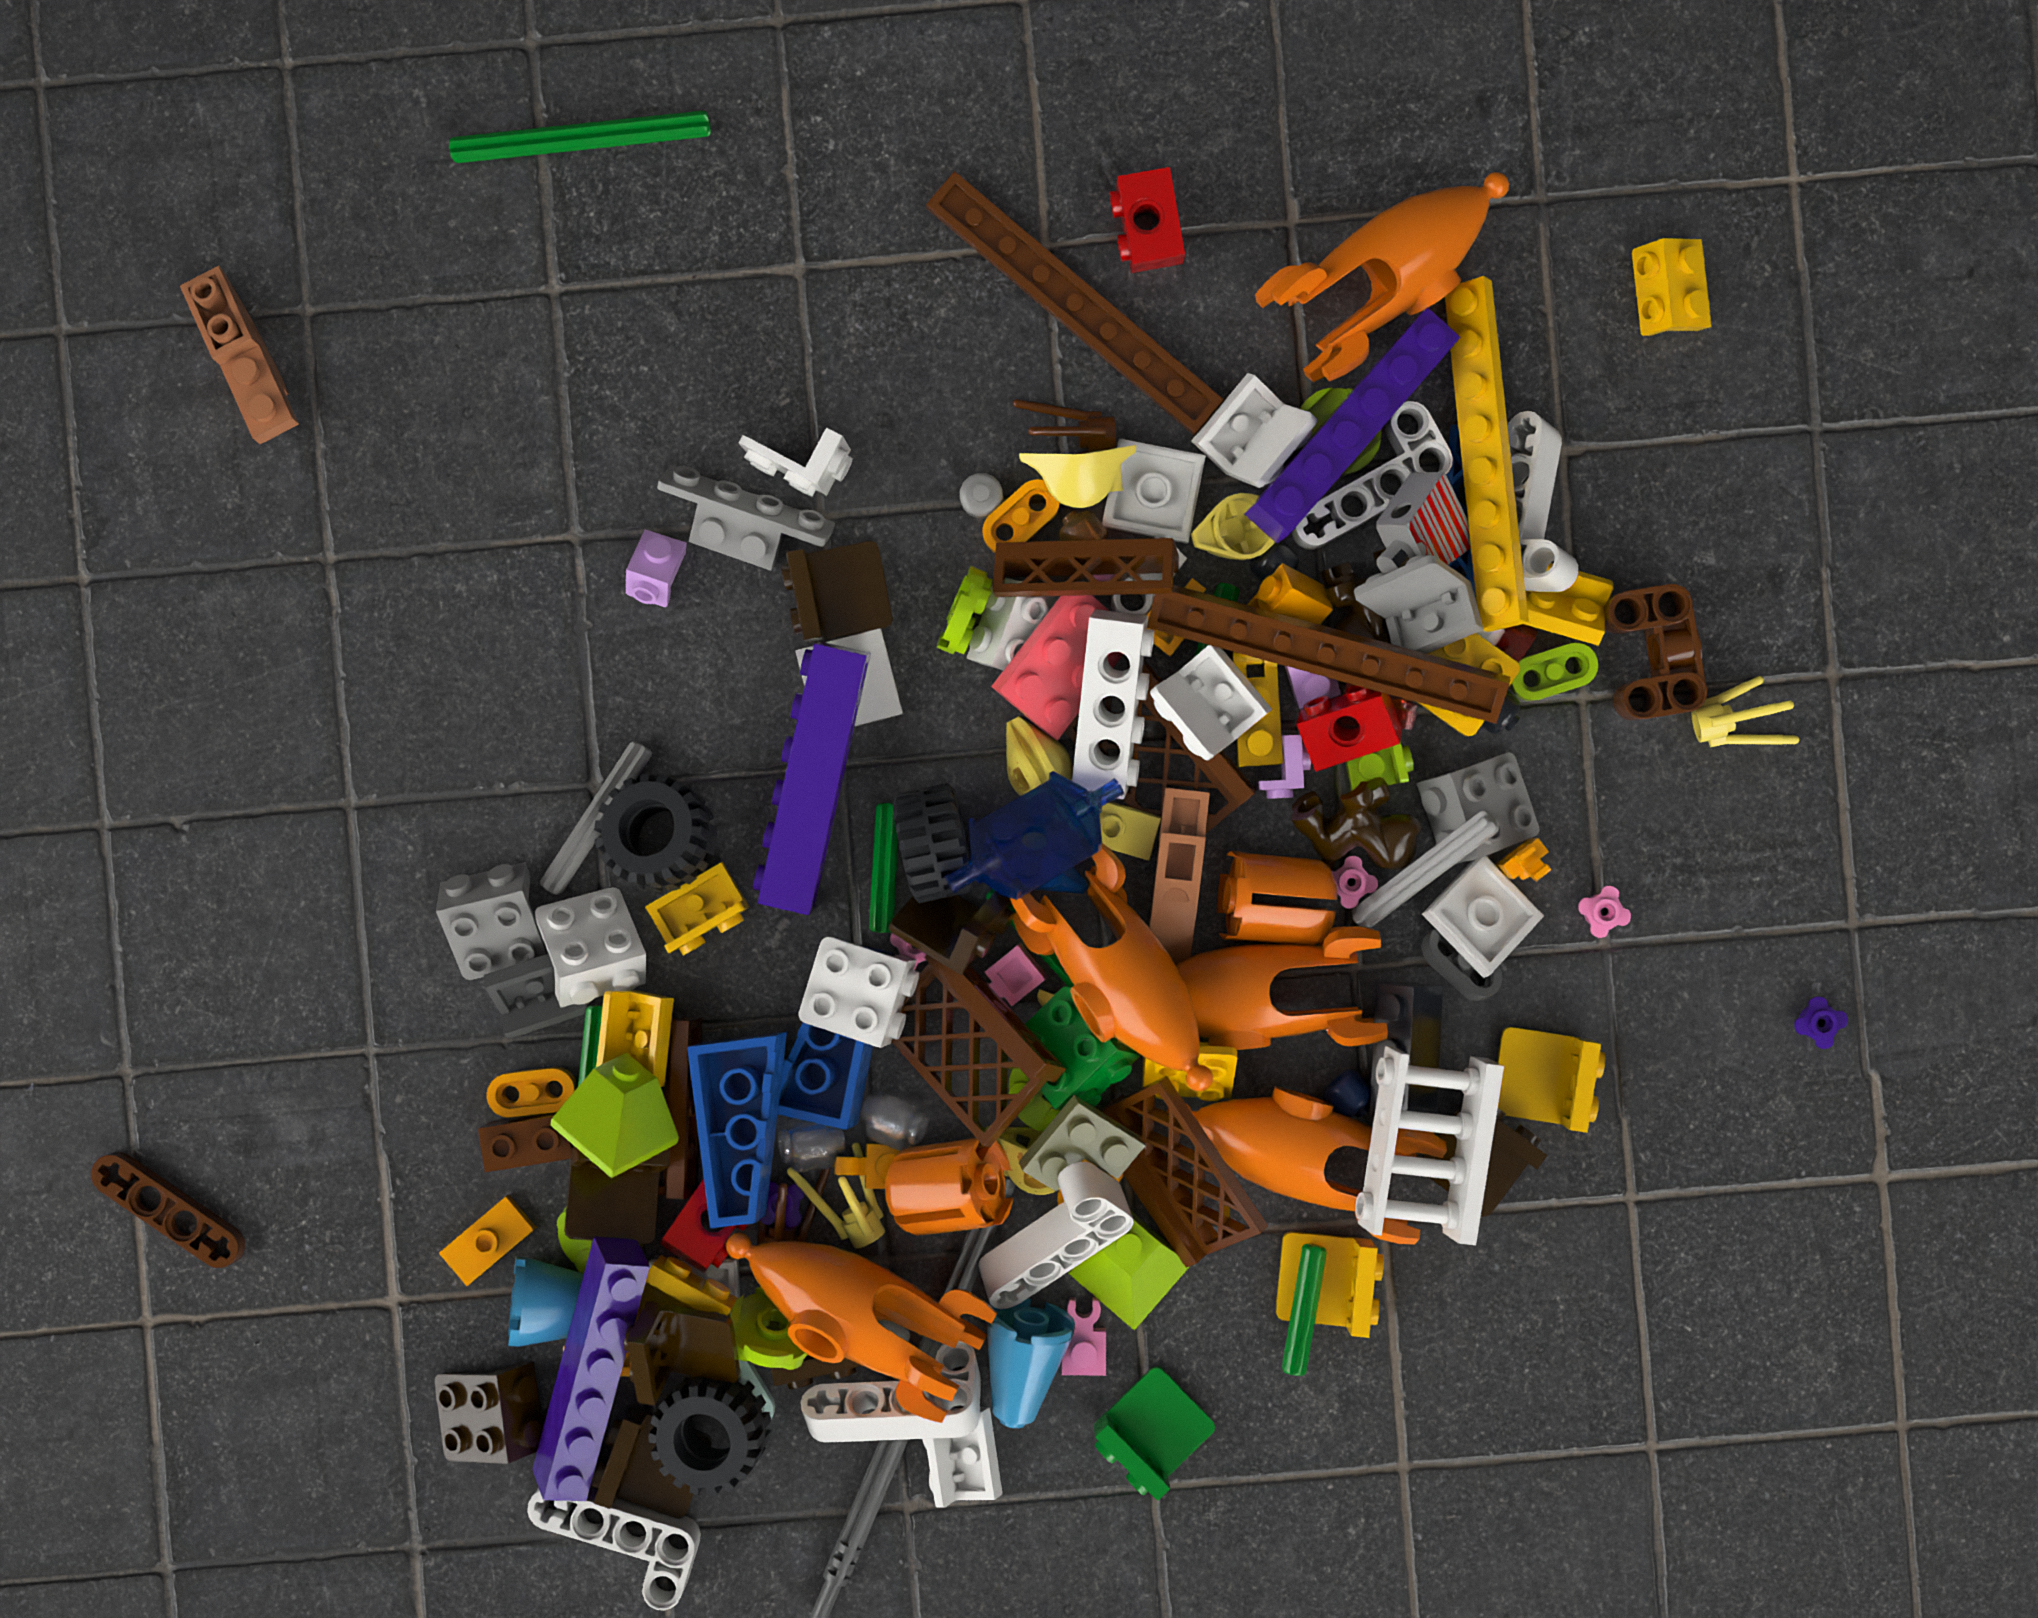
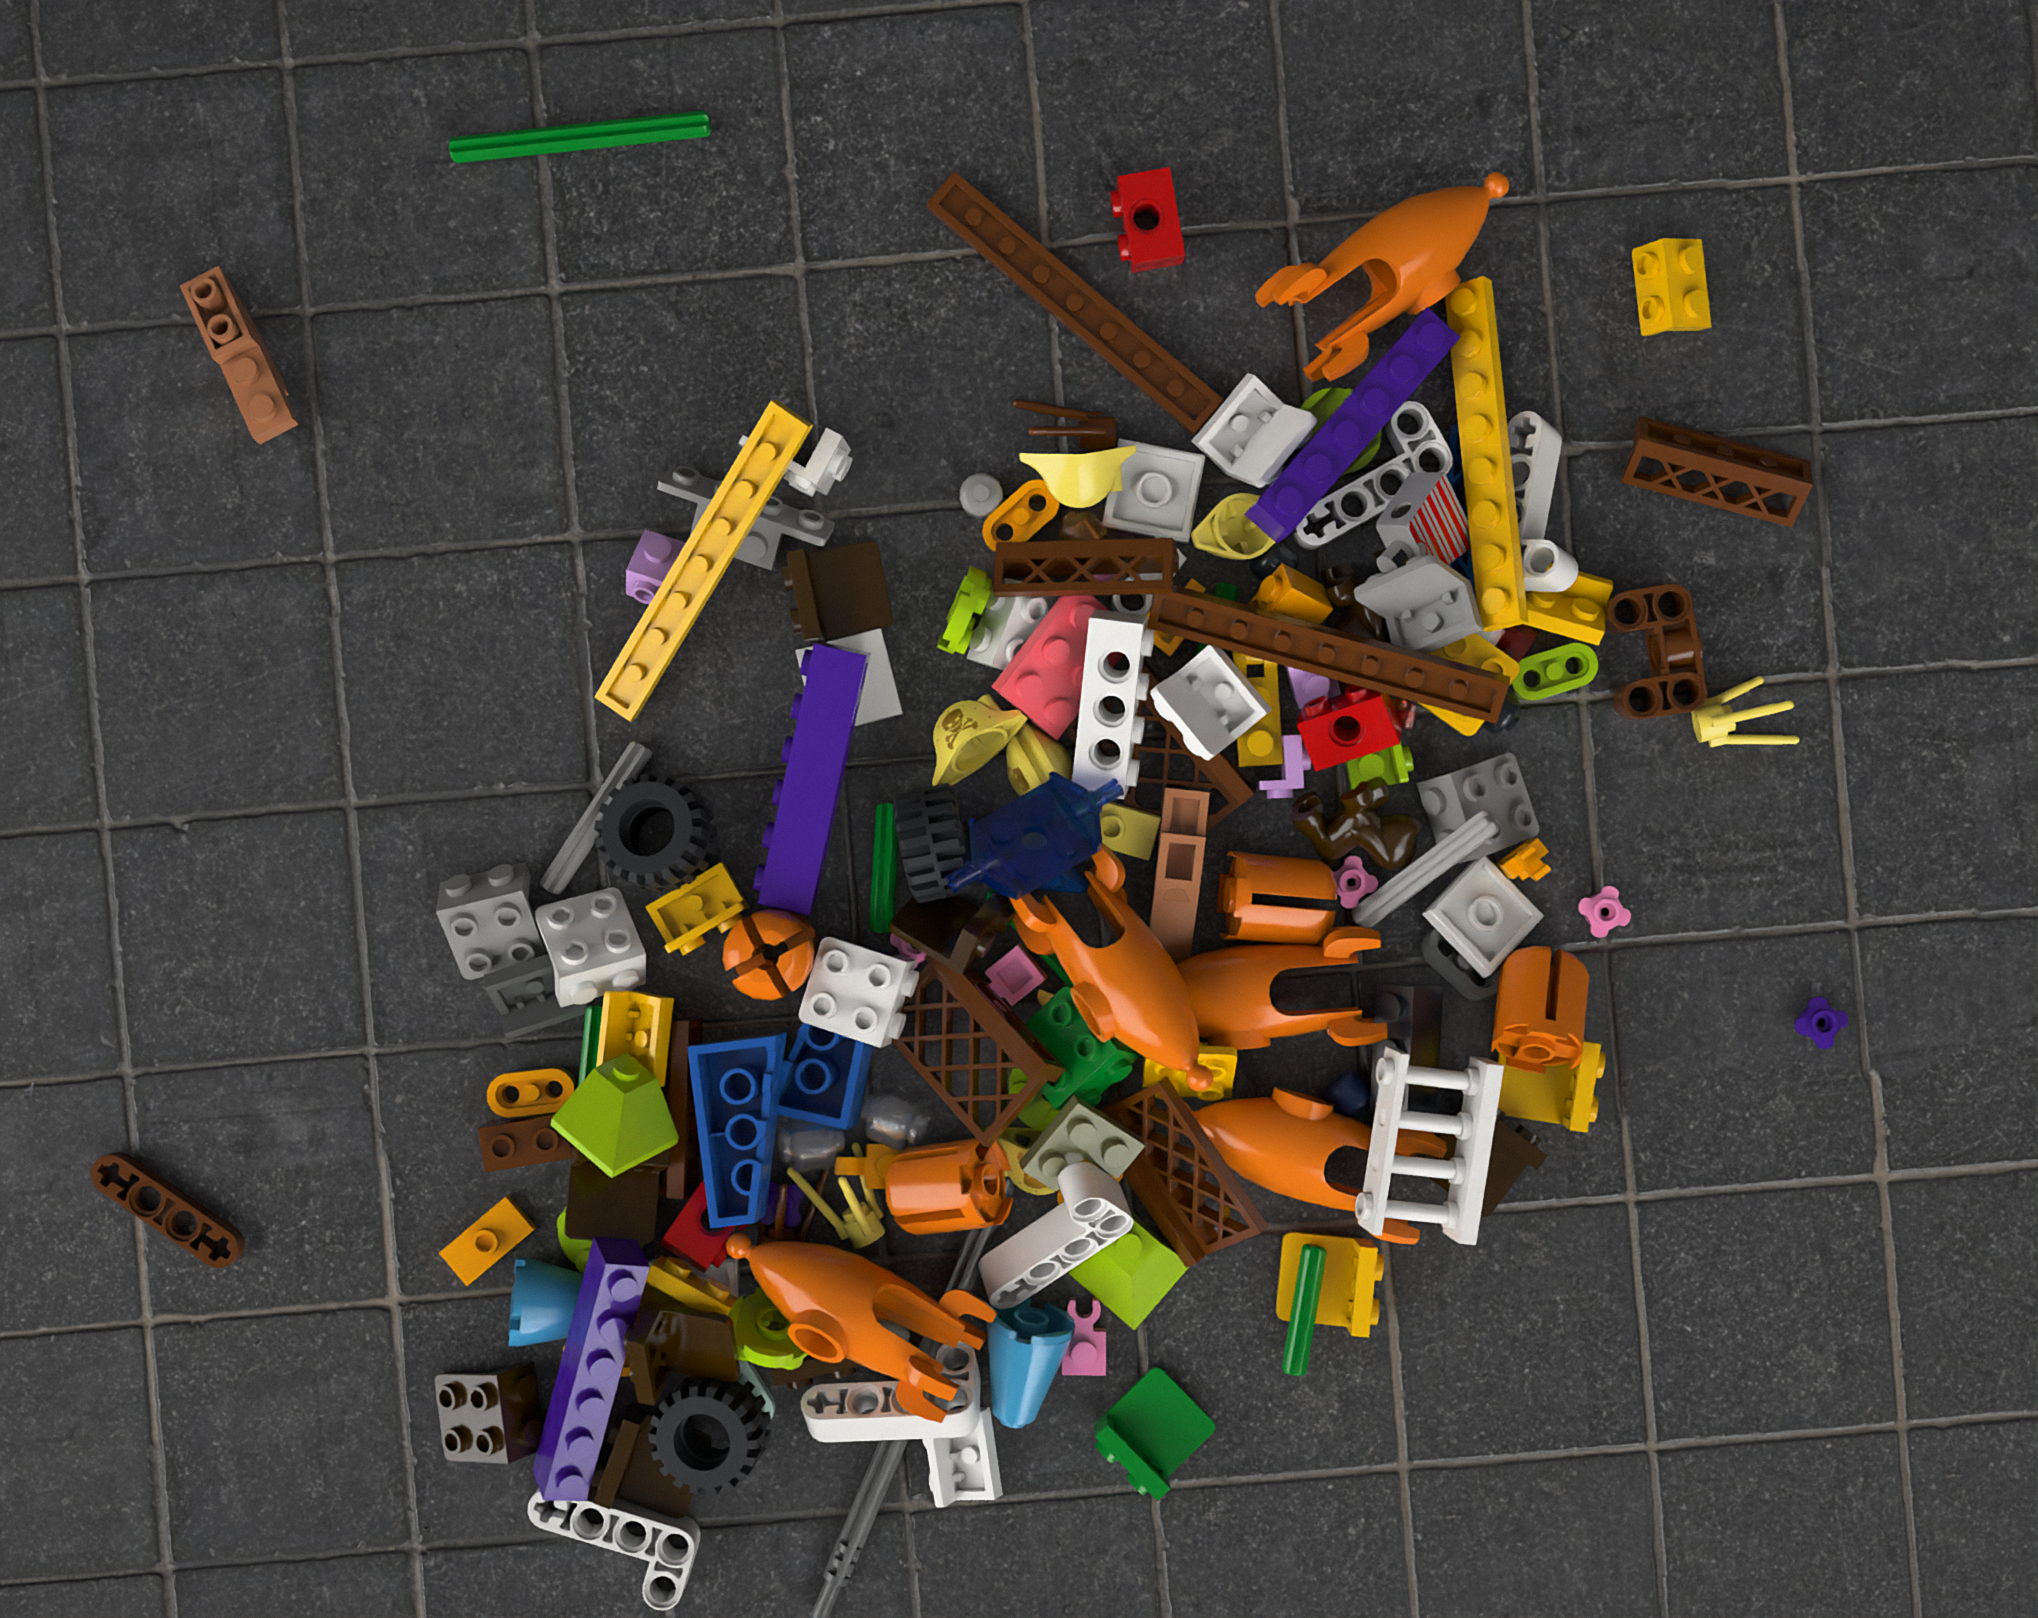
(704, 559): none -> yellow plate
(764, 977): none -> orange cylinder
(970, 736): none -> light yellow hat
(1540, 1009): none -> orange cylinder
(1719, 457): none -> reddish brown fence

